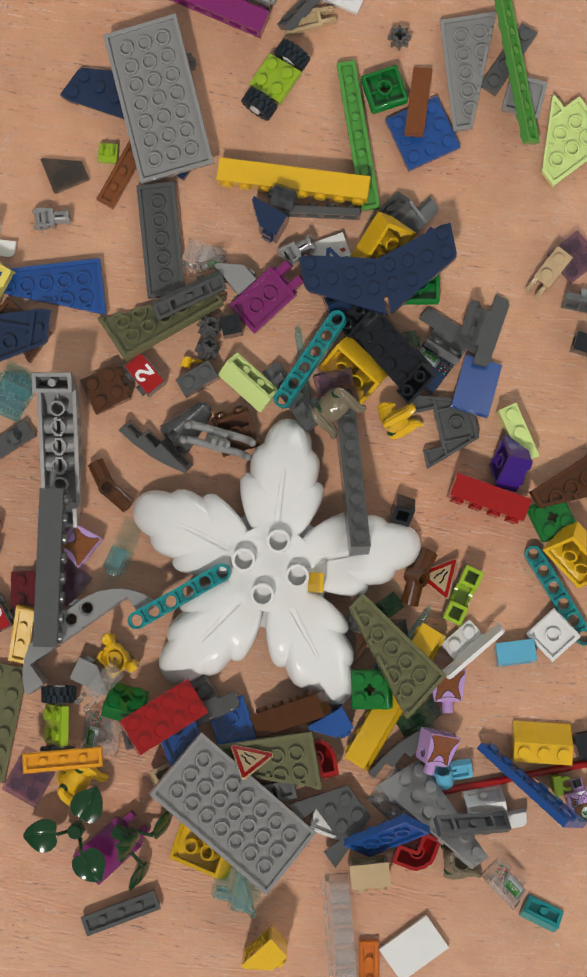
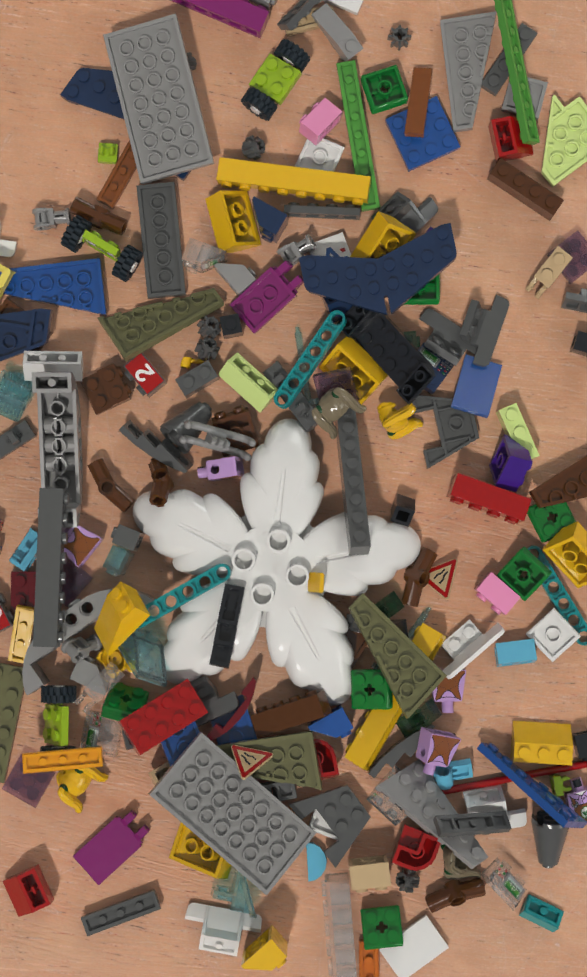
(26, 551): none -> medium azure hinge
(28, 891): none -> red slope
(42, 834): dark green plant -> none
(53, 362): none -> white brick
(64, 173): clear smoke wing -> none
(79, 232): none -> black plate
(80, 648): none -> light grey connector
(98, 216): none -> reddish brown piece
(120, 616): none -> yellow slope
(127, 537): none -> dark grey brick
(128, 840): dark green plant -> none
(145, 656): none -> clear light blue slope
(161, 483): none -> reddish brown piece
(188, 295): dark grey hinge -> none
(221, 927): none -> white plate
(226, 626): none -> black slope
(228, 469): none -> lavender torso
(233, 221): none -> yellow slope
(248, 692): none -> dark red slope
(253, 147): none -> dark grey gear
(283, 196): black brick -> none
(315, 860): none -> medium azure tile
(320, 121): none -> bright pink brick
(320, 156): none -> white tile
(337, 32): none -> light grey slope
(387, 835): blue plate -> none
(389, 916): none -> green brick
(407, 880): none -> dark grey gear
(455, 893): none -> reddish brown piece
(461, 595): lime arch -> none
(497, 594): none -> bright pink brick
(507, 140): none -> red slope
(525, 189): none -> reddish brown brick
(526, 585): none -> green brick
(548, 838): none -> dark grey cone

